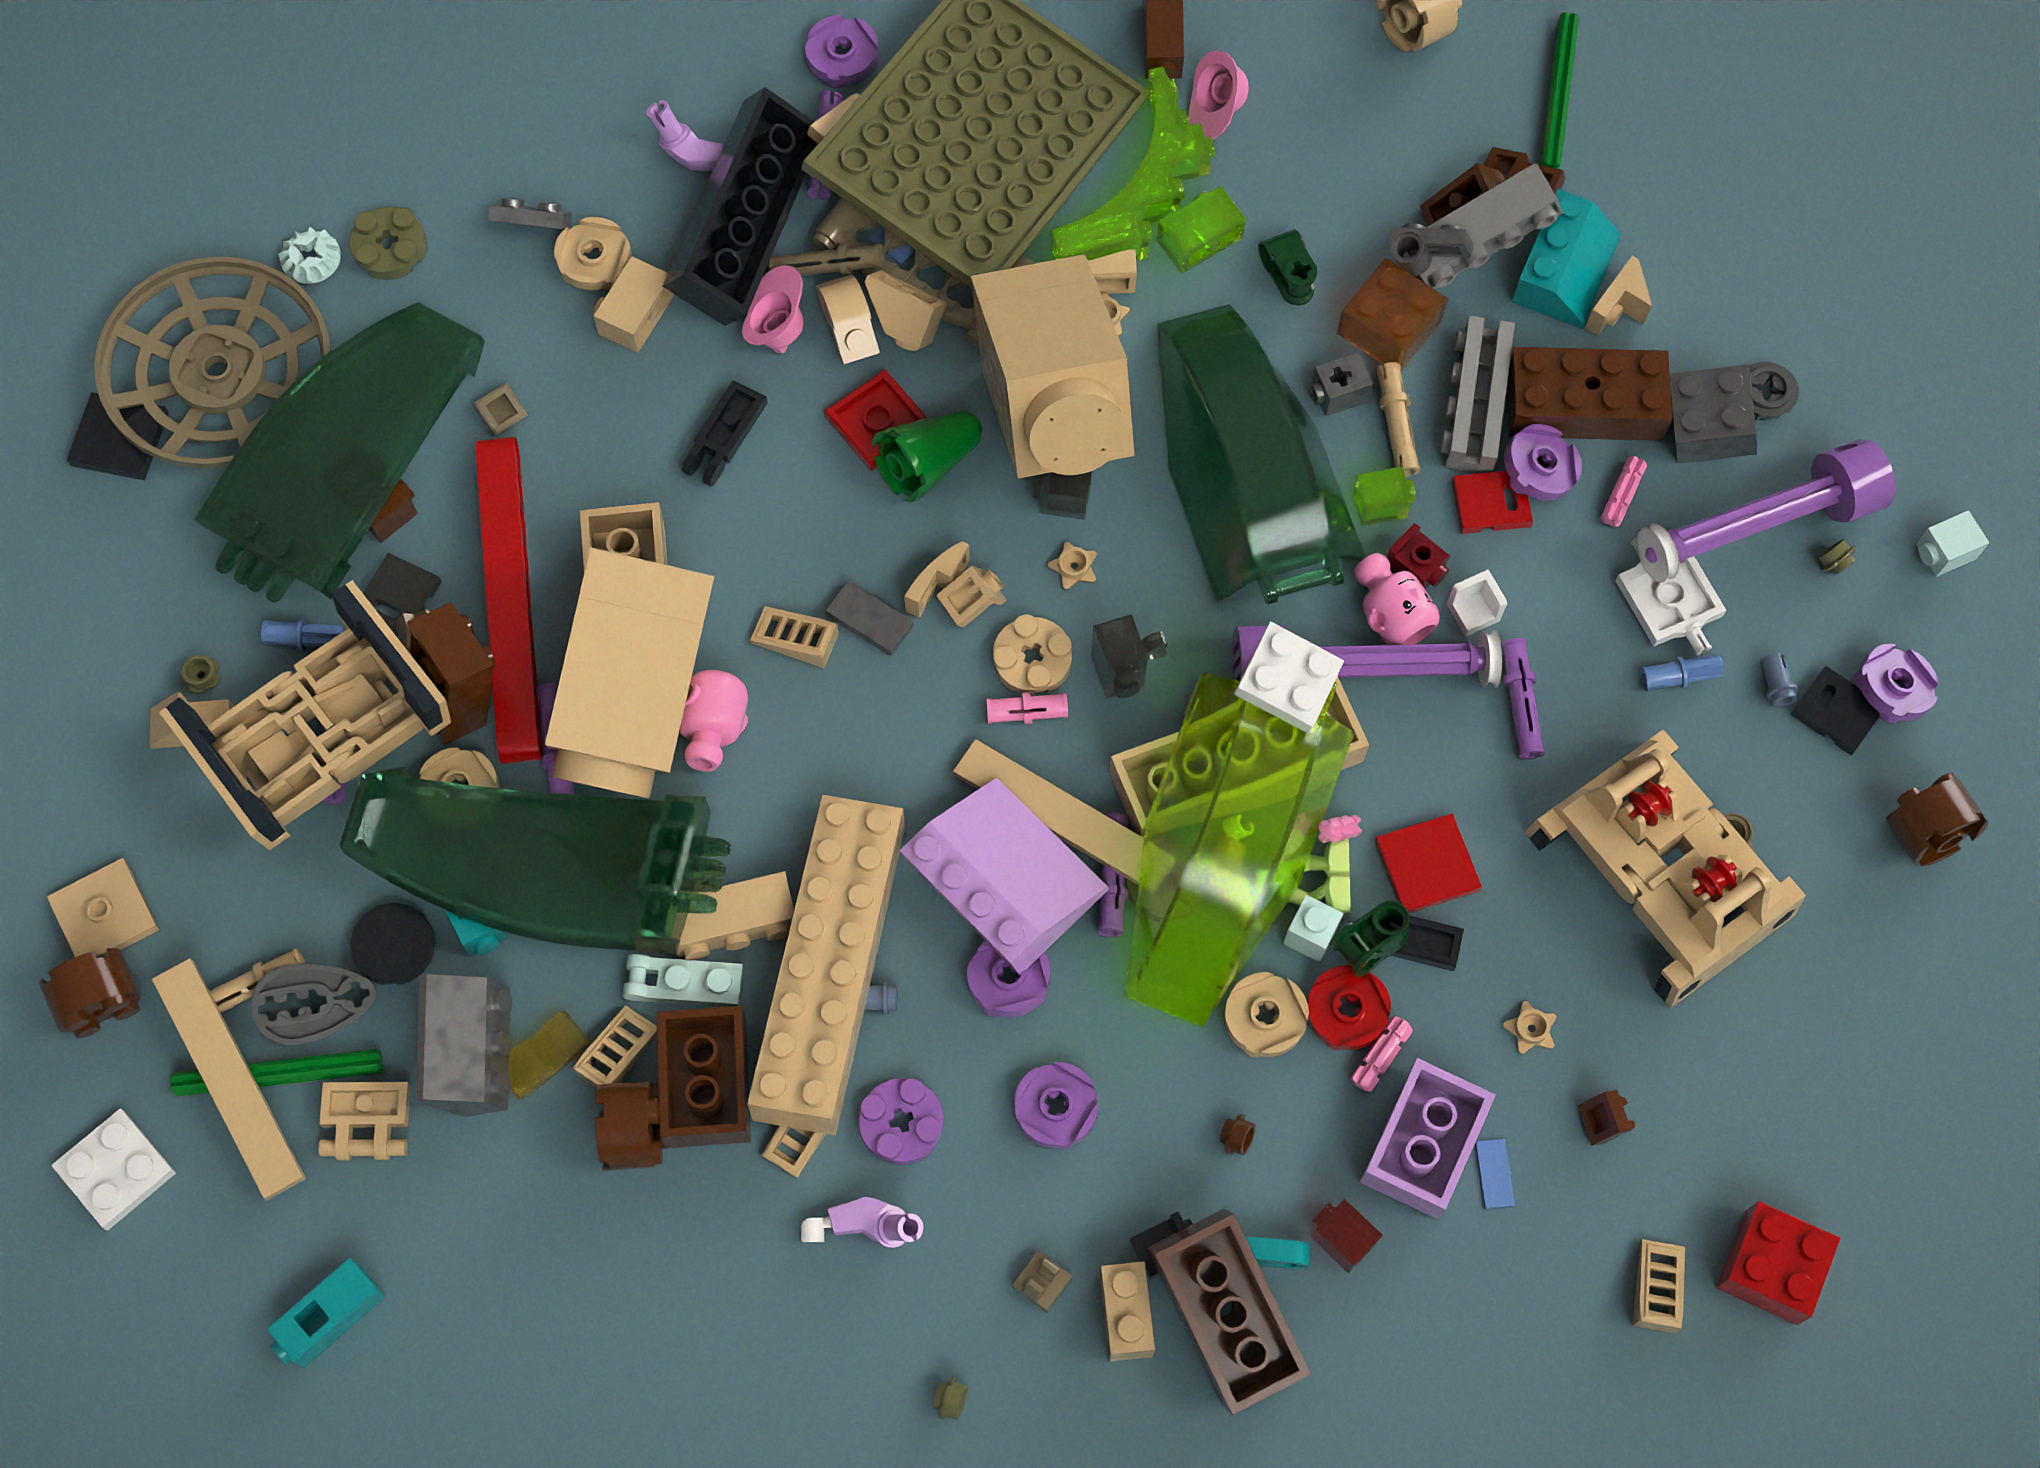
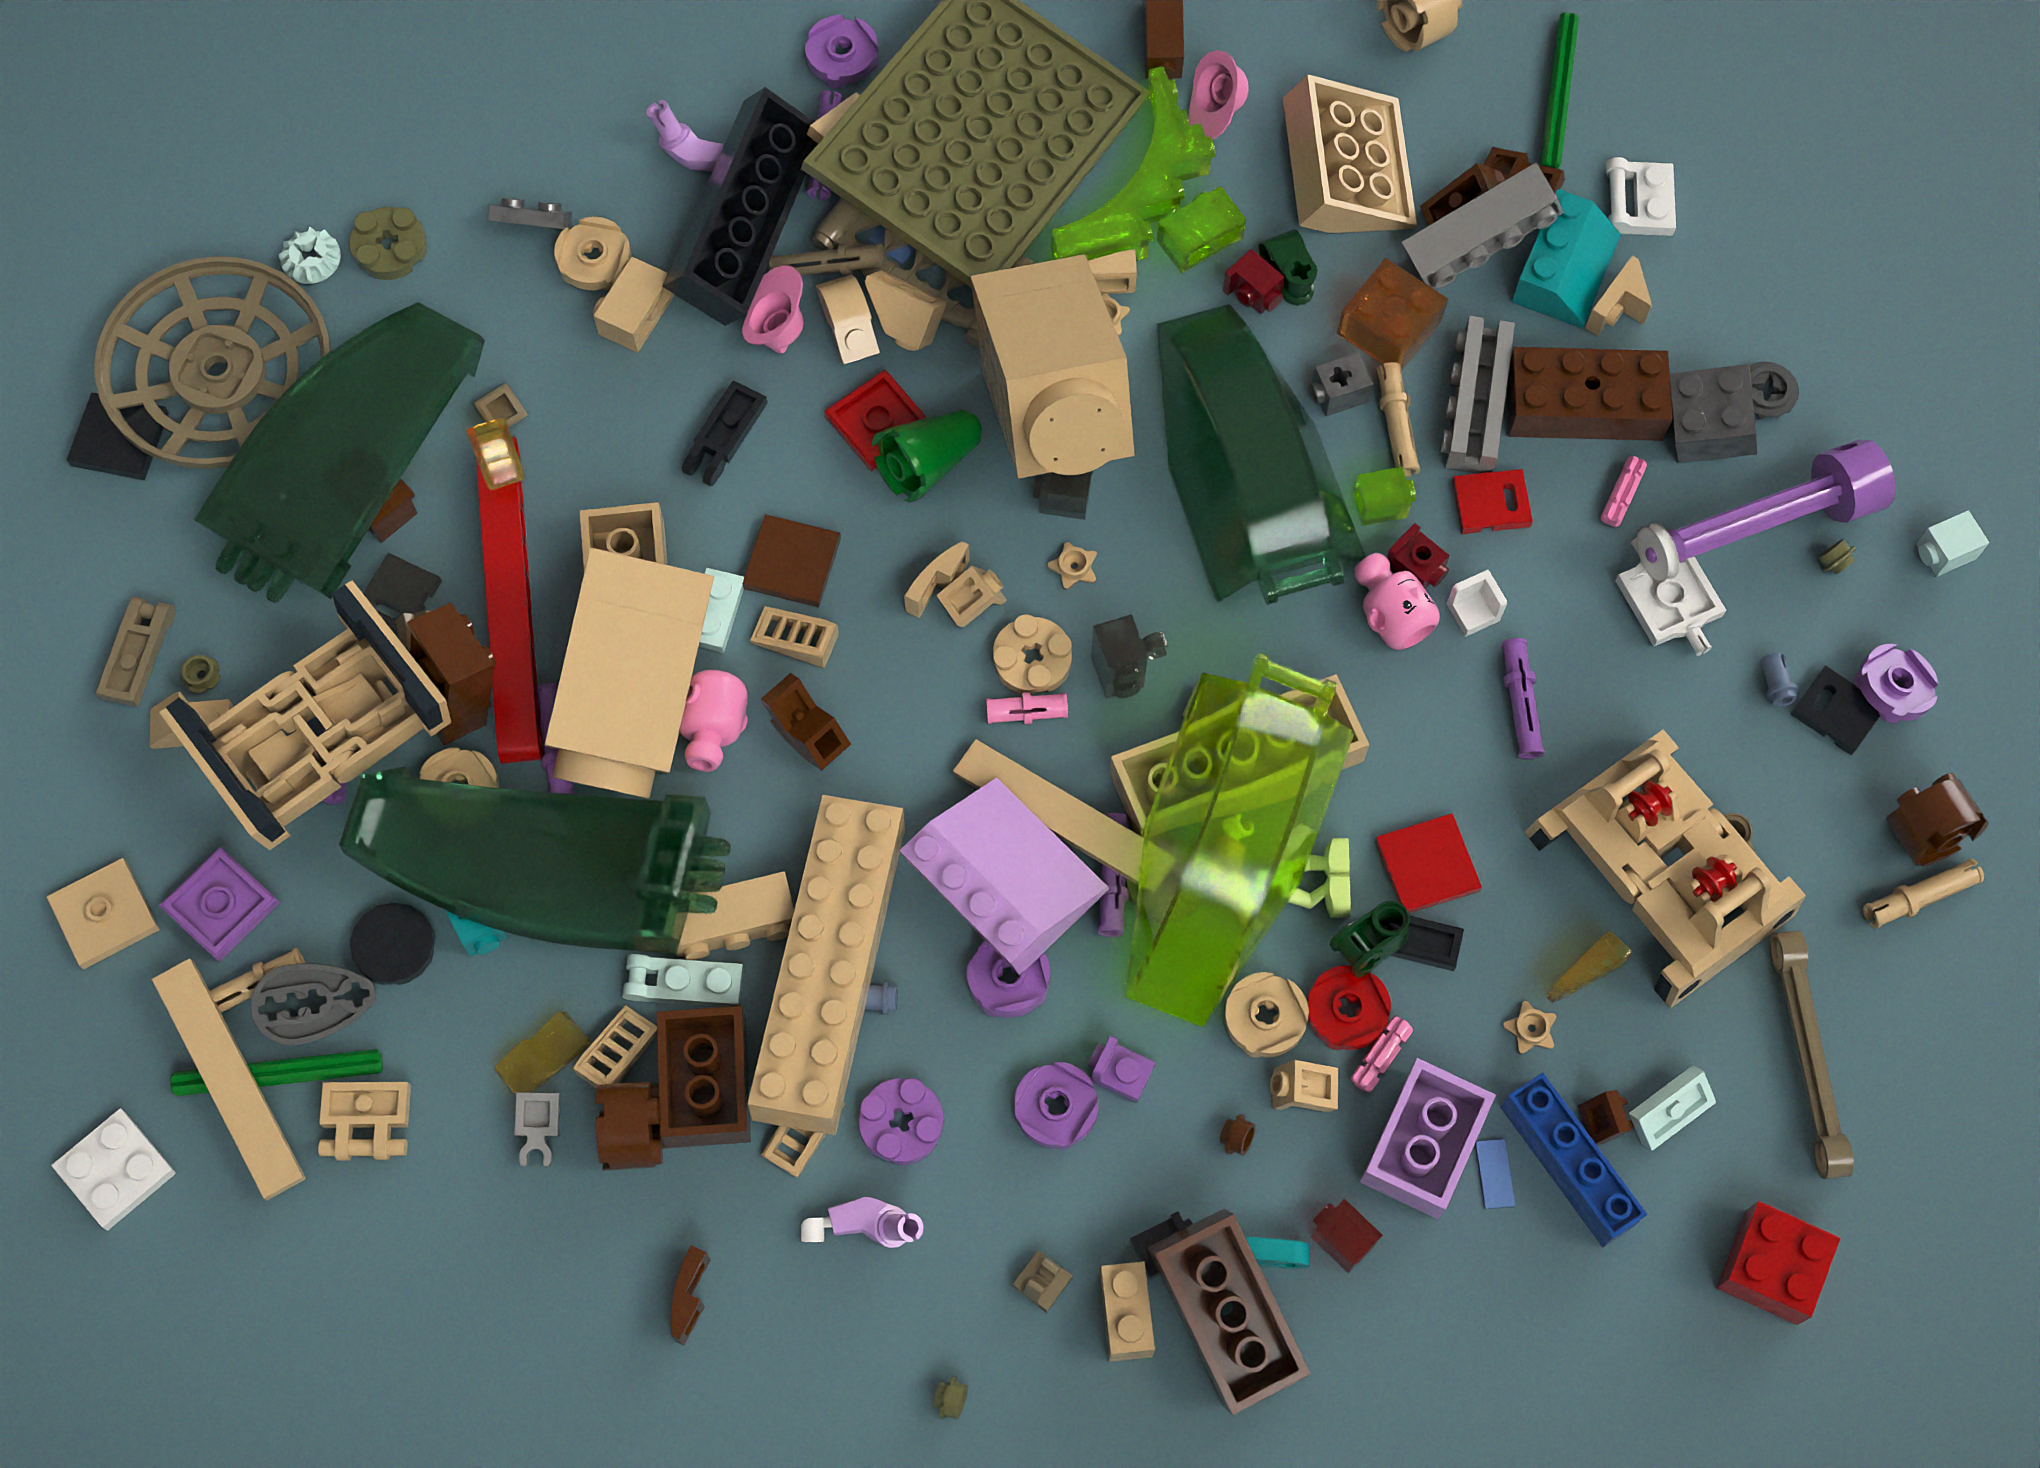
(90, 991): reddish brown brick -> none
(134, 652): none -> dark tan plate
(219, 904): none -> medium lavender plate
(298, 634): medium blue axle -> none
(324, 1314): teal brick -> none
(463, 1044): flat silver slope -> none
(496, 453): none -> clear yellow slope
(537, 1117): none -> light grey plate
(686, 1307): none -> reddish brown slope
(721, 609): none -> light aqua plate
(791, 560): none -> reddish brown tile
(803, 723): none -> reddish brown brick
(869, 618): flat silver tile -> none
(1120, 1069): none -> medium lavender bracket
(1254, 283): none -> dark red brick
(1289, 677): white plate -> none
(1304, 1086): none -> tan bracket
(1313, 928): light aqua brick -> none
(1339, 828): bright pink axle -> none
(1347, 158): none -> tan slope
(1394, 659): medium lavender piece -> none
(1443, 242): flat silver plate -> none
(1529, 476): medium lavender plate -> none
(1573, 1160): none -> blue brick
(1601, 959): none -> clear yellow slope
(1652, 197): none -> white plate
(1655, 1320): tan slope -> none
(1672, 1107): none -> light aqua plate
(1681, 672): medium blue axle -> none
(1831, 1147): none -> dark tan piece
(1908, 900): none -> tan pin

